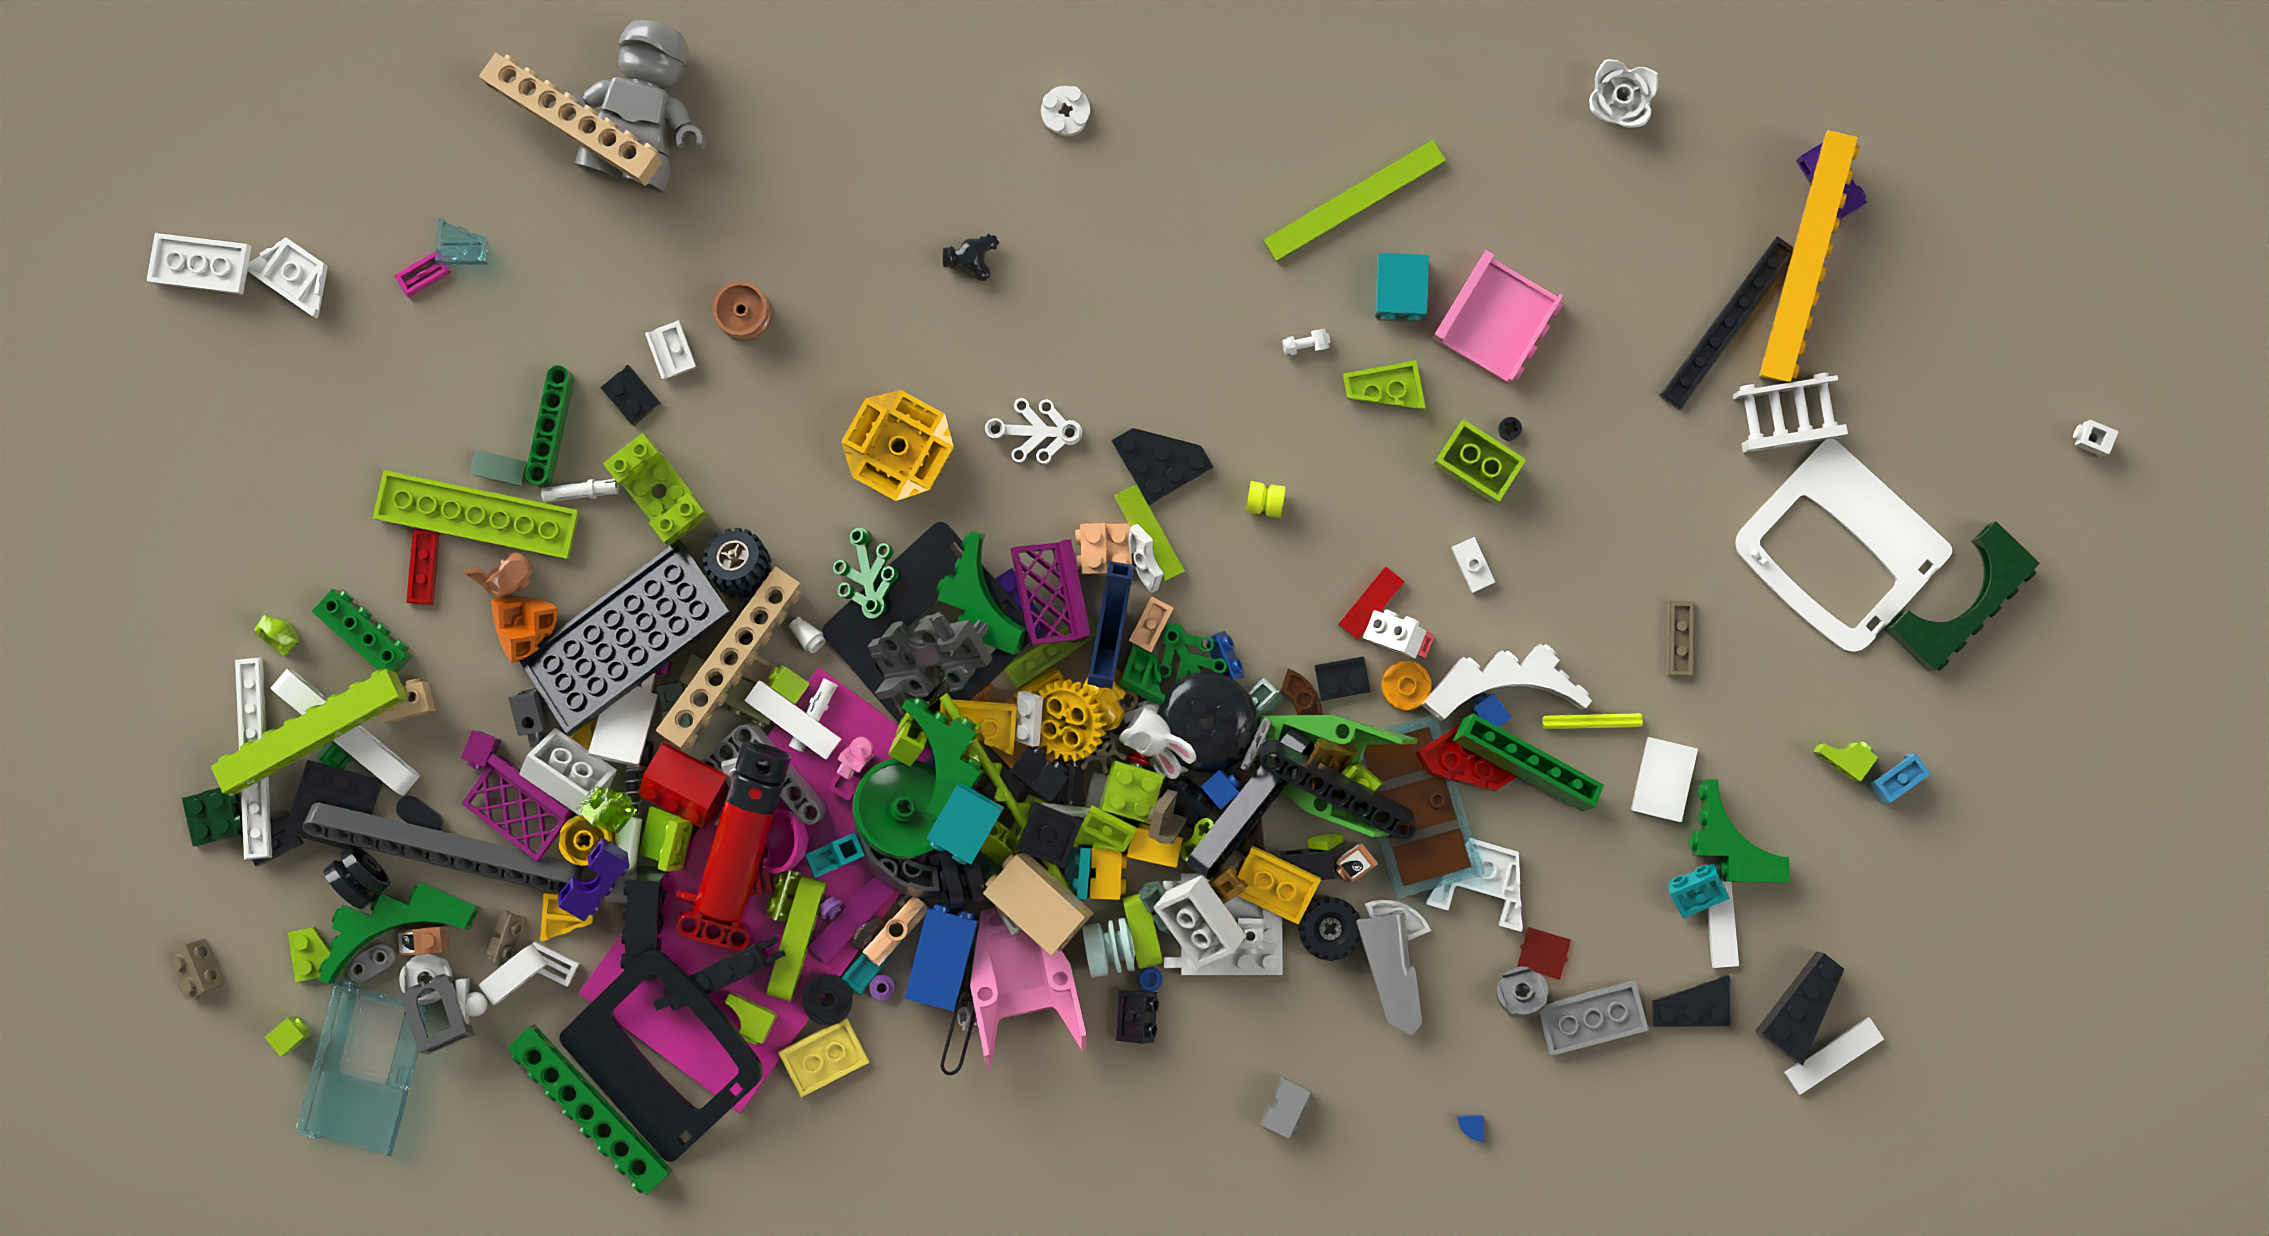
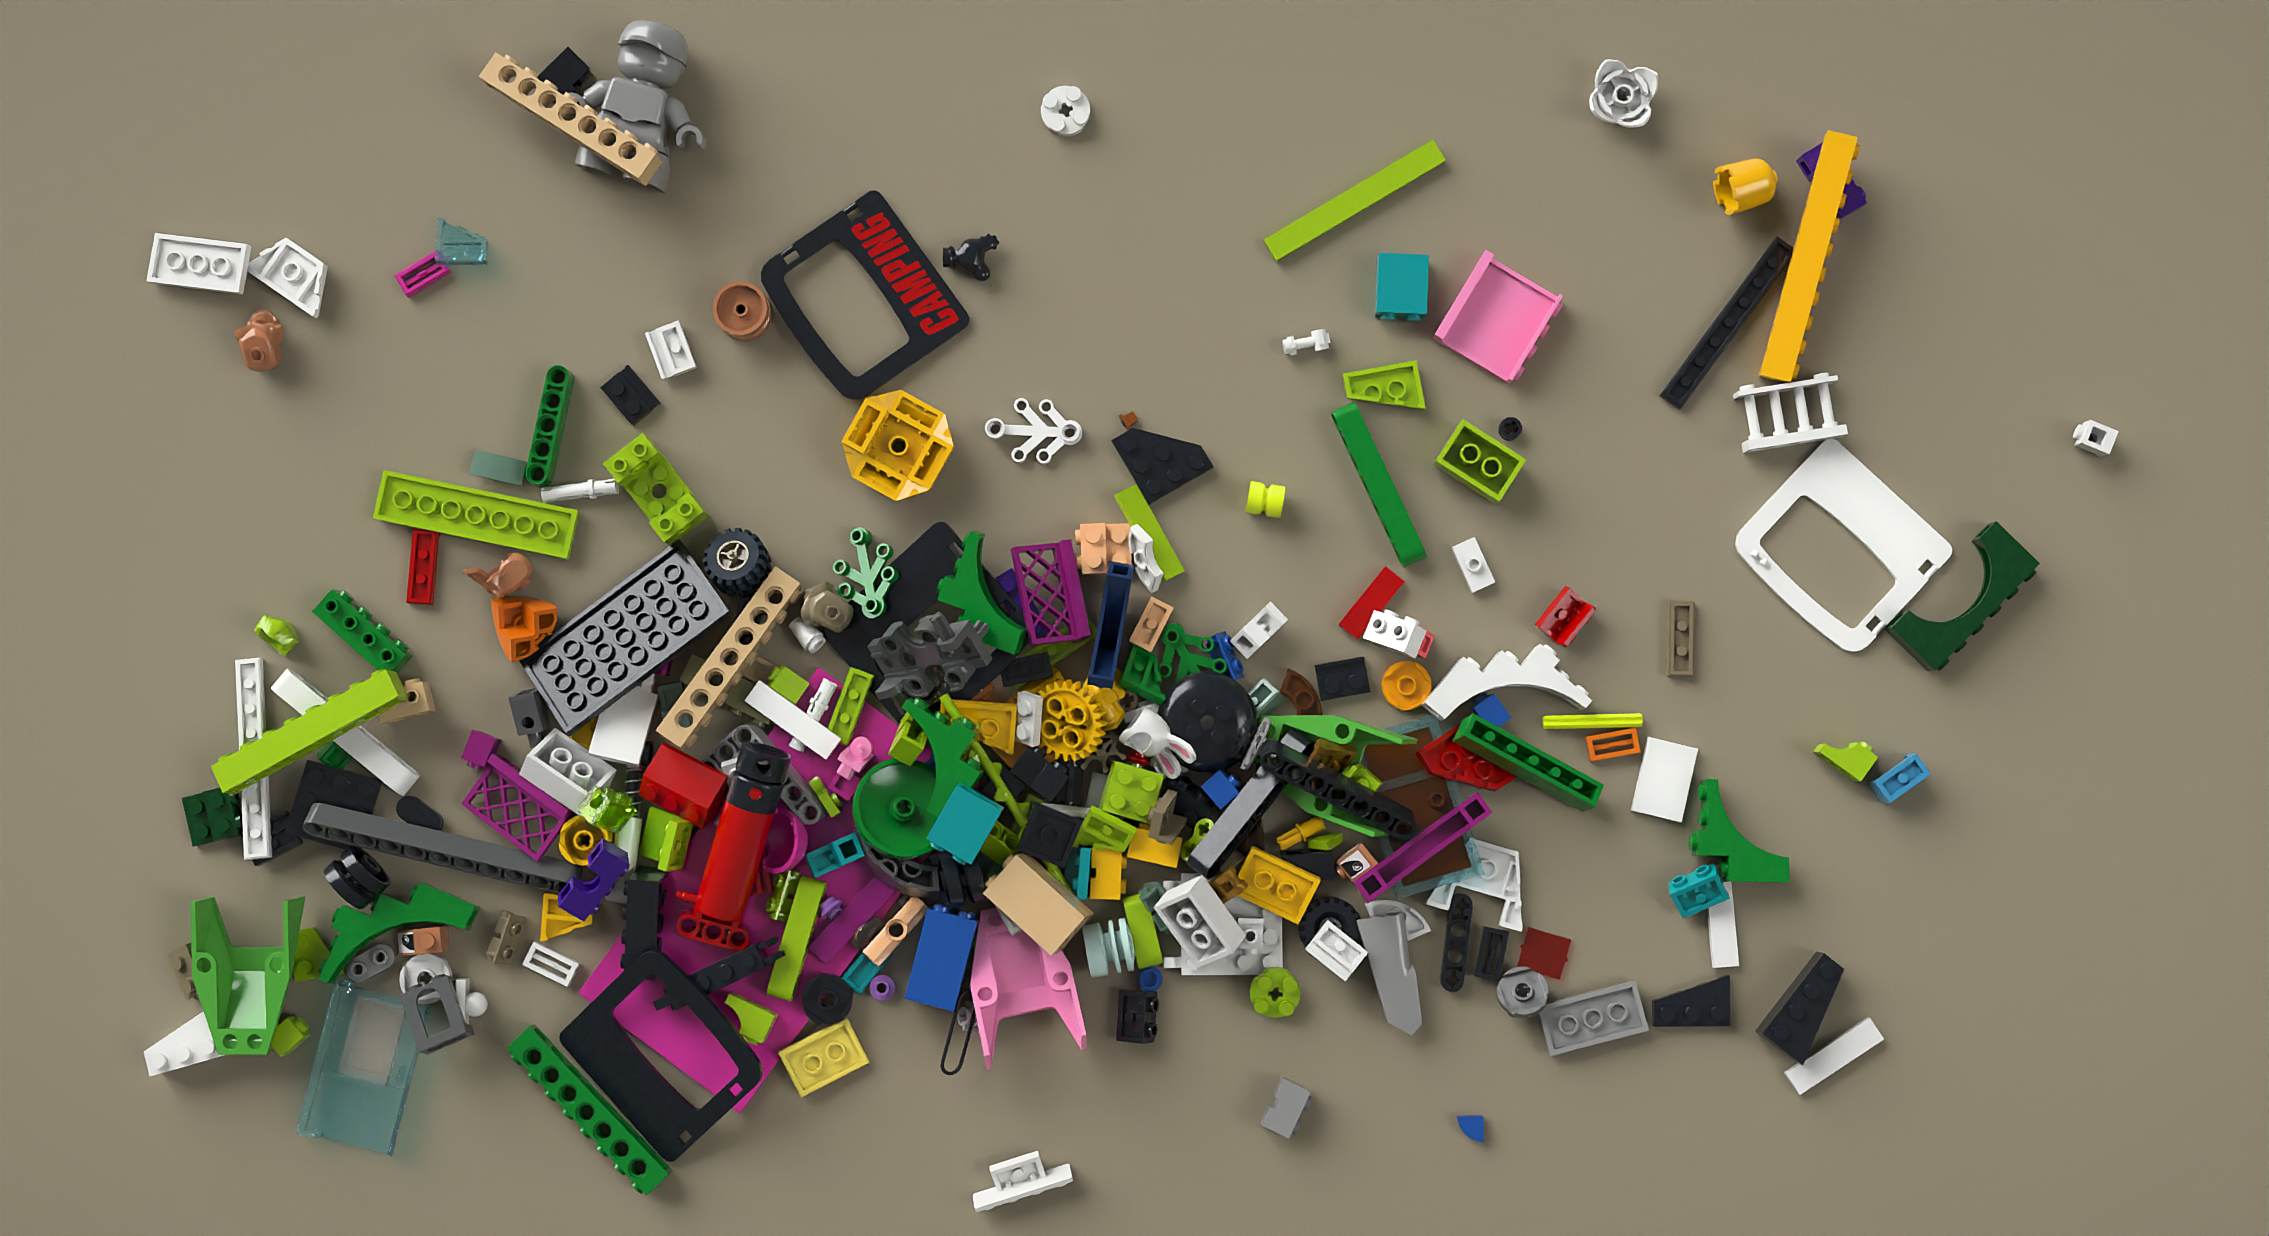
(183, 1047): none -> white wedge
(241, 986): none -> bright green windscreen
(261, 341): none -> nougat head
(512, 974): white beam -> none
(566, 72): none -> black hinge
(824, 607): none -> dark tan head
(831, 802): none -> lime plate
(850, 704): none -> lime tile
(900, 272): none -> black door
(1020, 1179): none -> white bracket
(1027, 669): none -> black plate
(1128, 420): none -> dark orange piece
(1258, 630): none -> white brick
(1275, 1006): none -> lime plate
(1300, 832): none -> yellow axle
(1336, 950): none -> white plate
(1378, 484): none -> green beam
(1422, 847): none -> magenta arch
(1456, 942): none -> black beam
(1501, 954): none -> black tile
(1565, 617): none -> red bracket
(1590, 747): none -> orange tile
(1744, 185): none -> yellow cylinder

